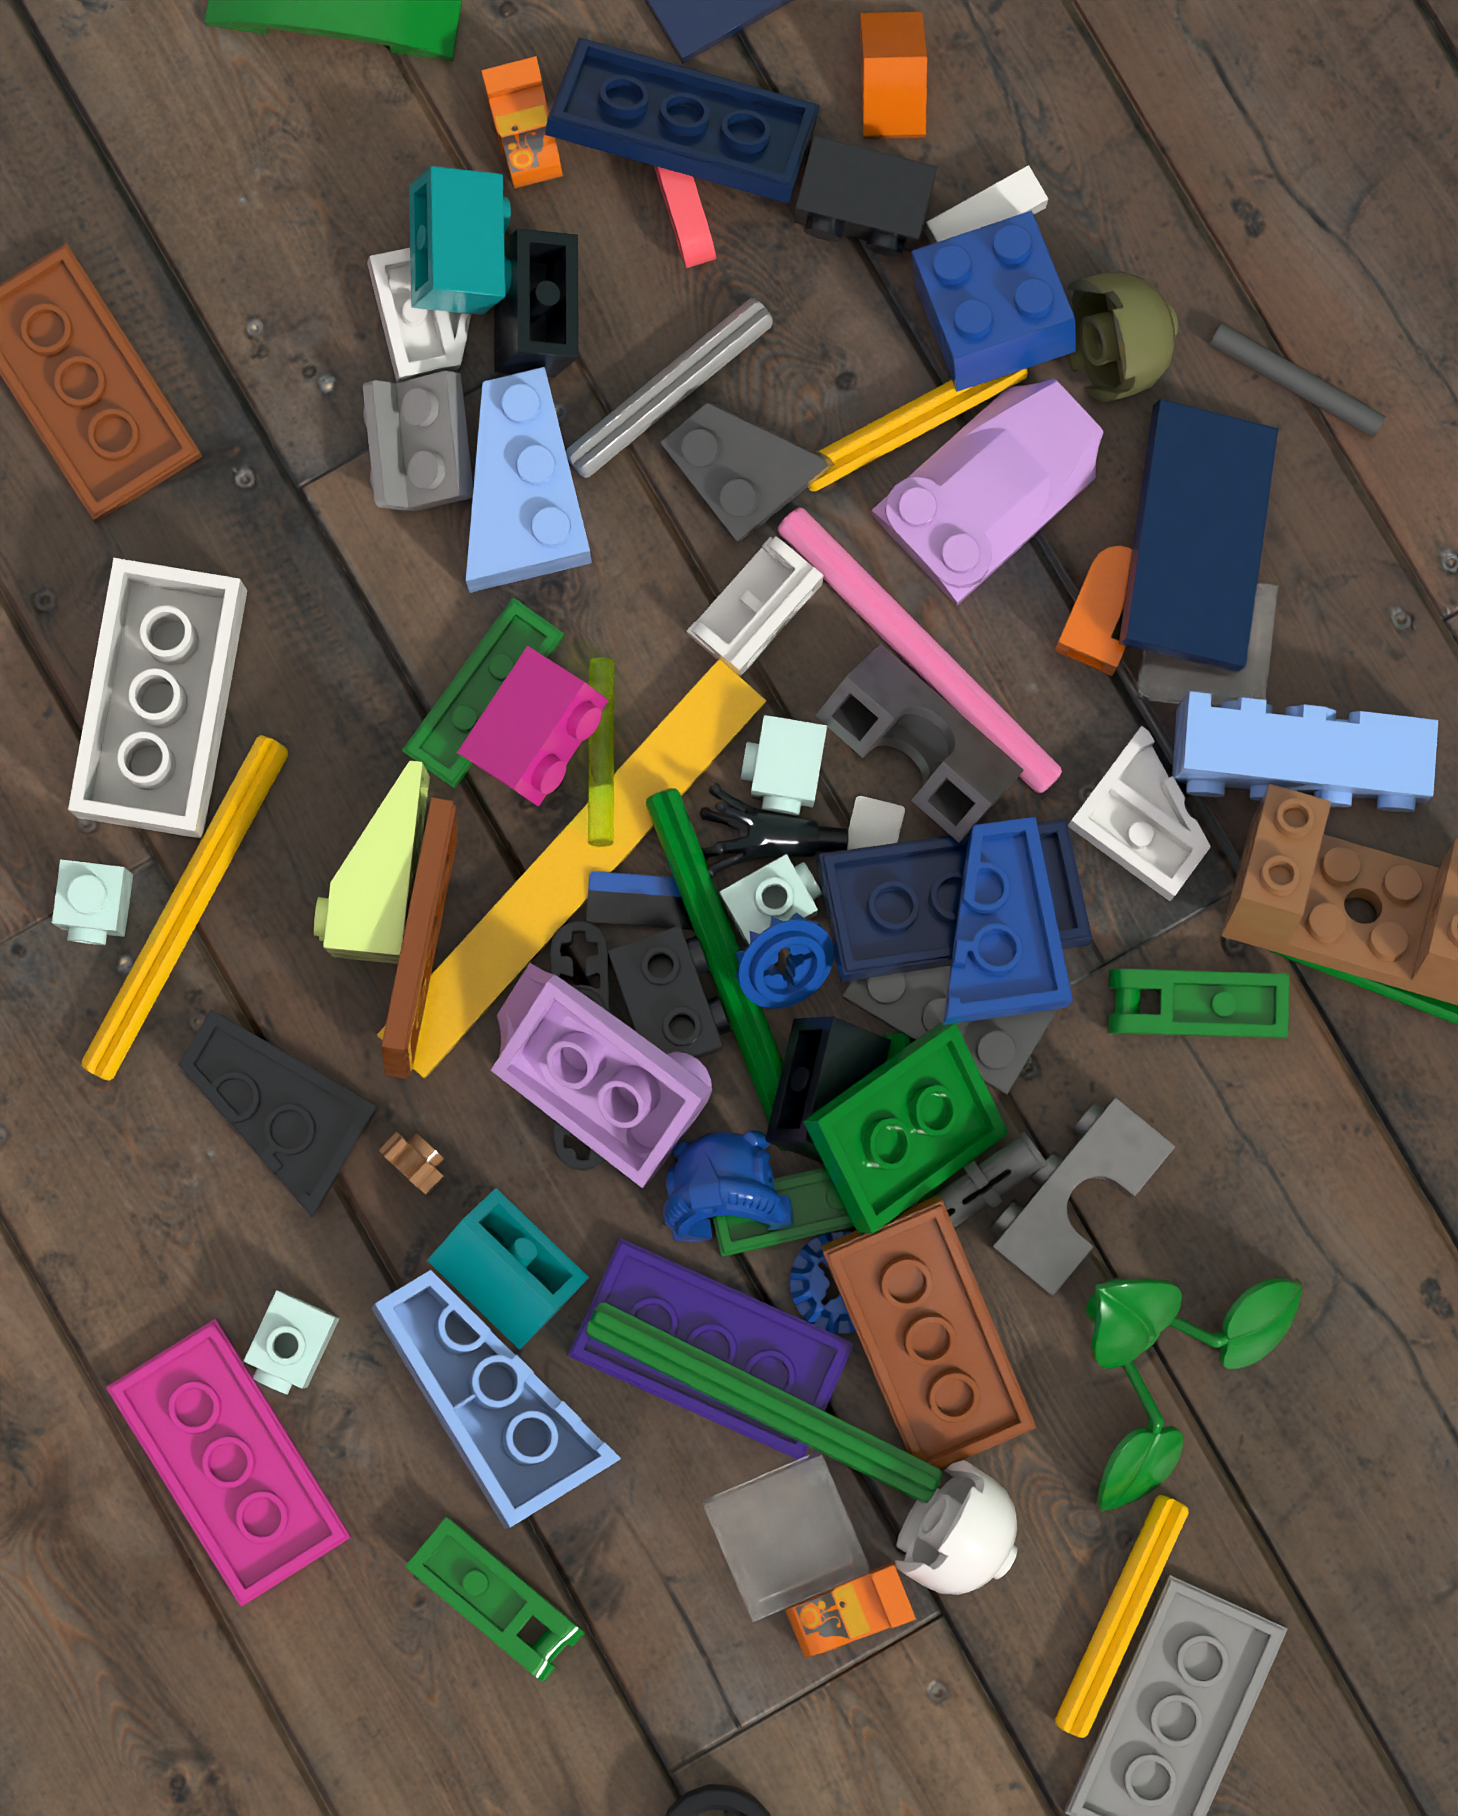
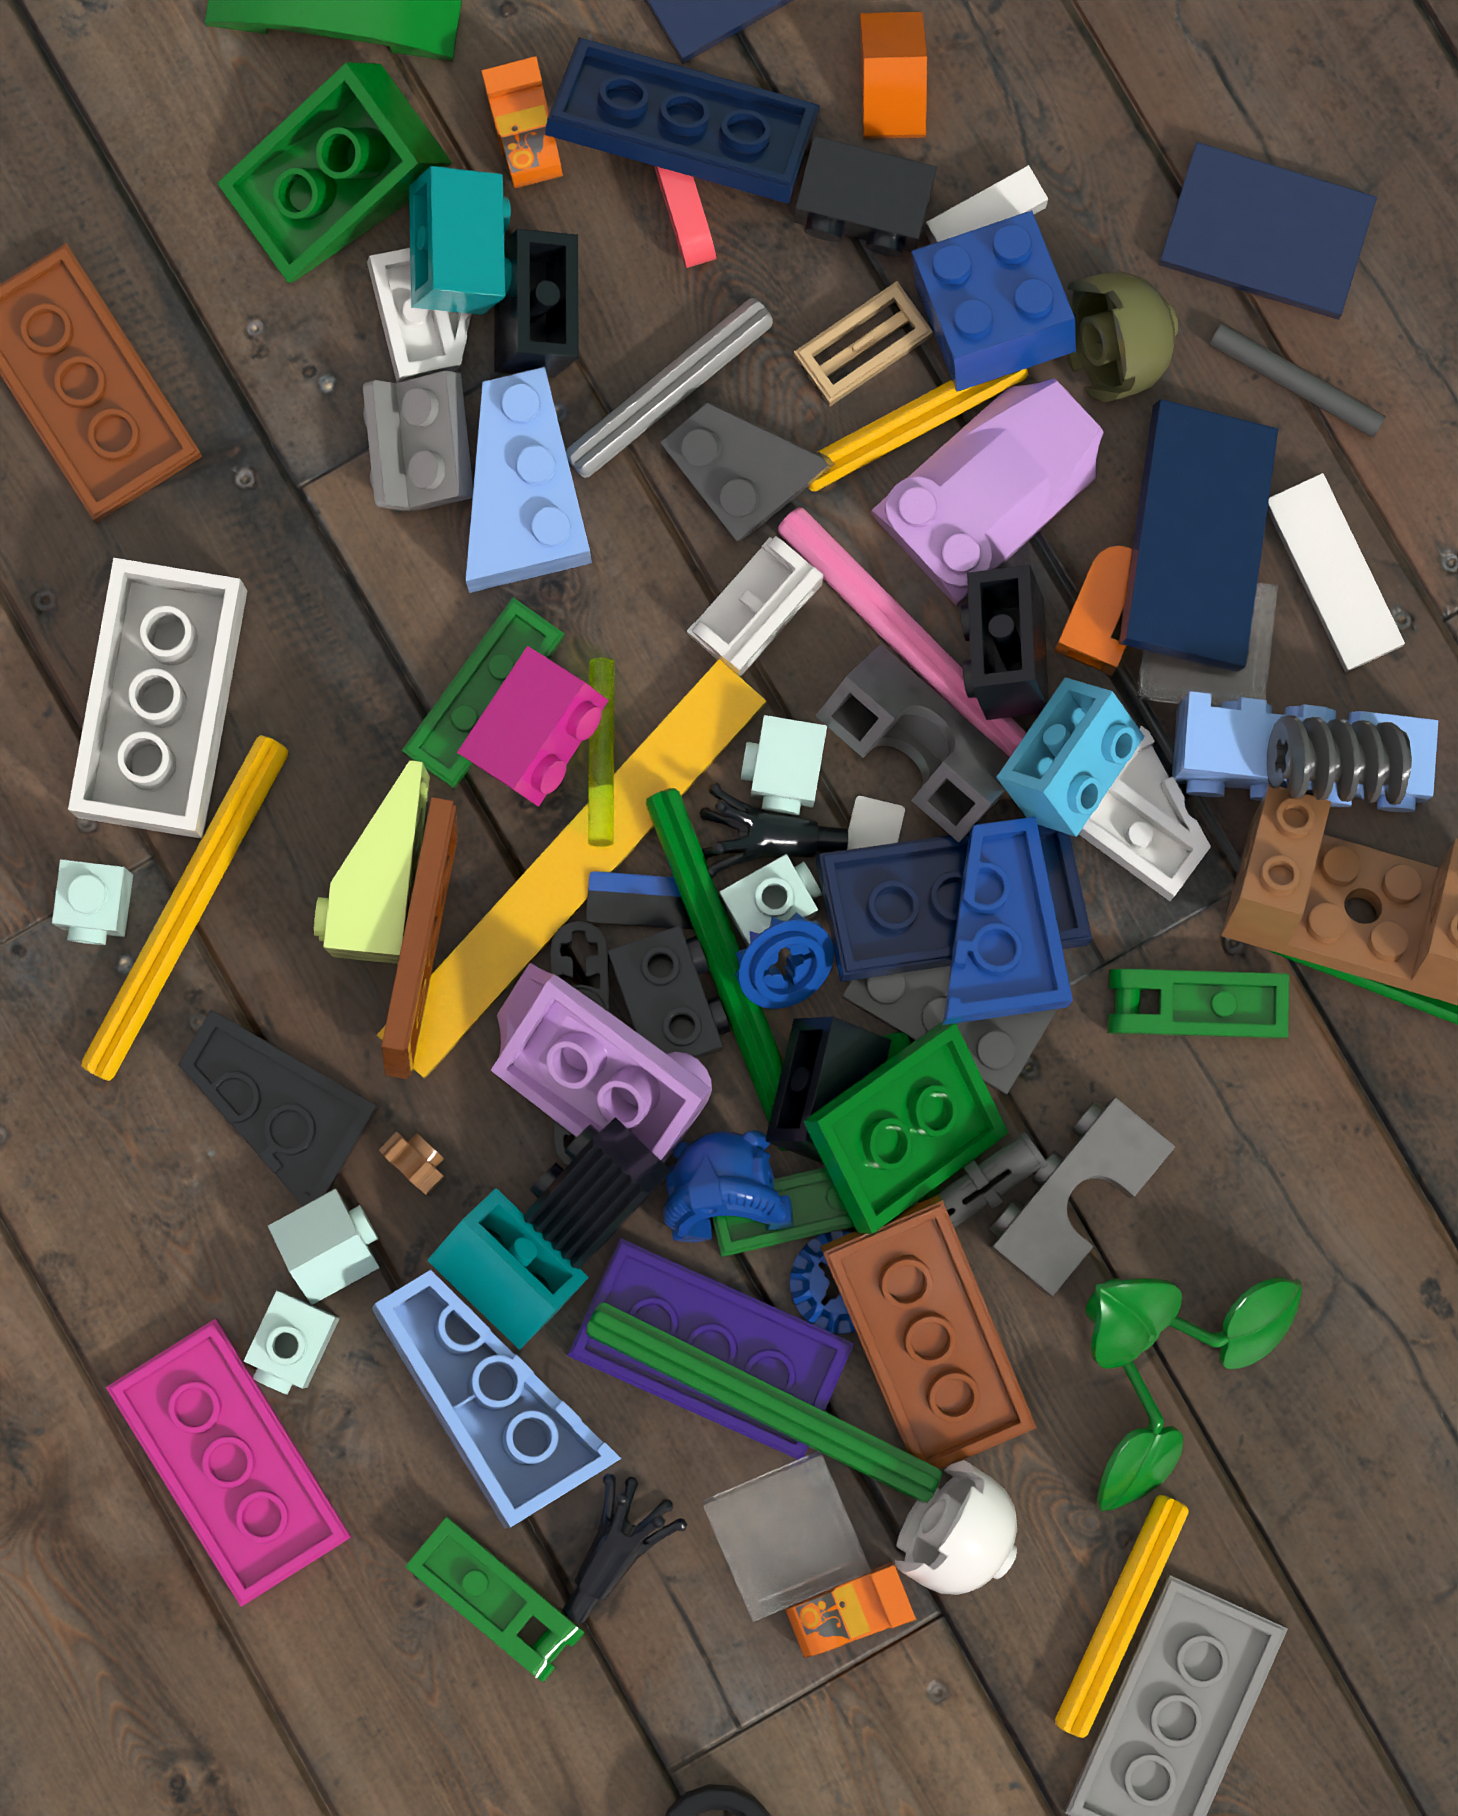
(325, 1245): none -> light aqua brick
(332, 169): none -> green slope
(595, 1192): none -> black brick
(616, 1547): none -> black piece
(819, 374): none -> tan tile
(1006, 642): none -> black brick
(1070, 756): none -> medium azure brick
(1267, 230): none -> dark blue tile
(1334, 573): none -> white tile
(1342, 755): none -> dark grey piece

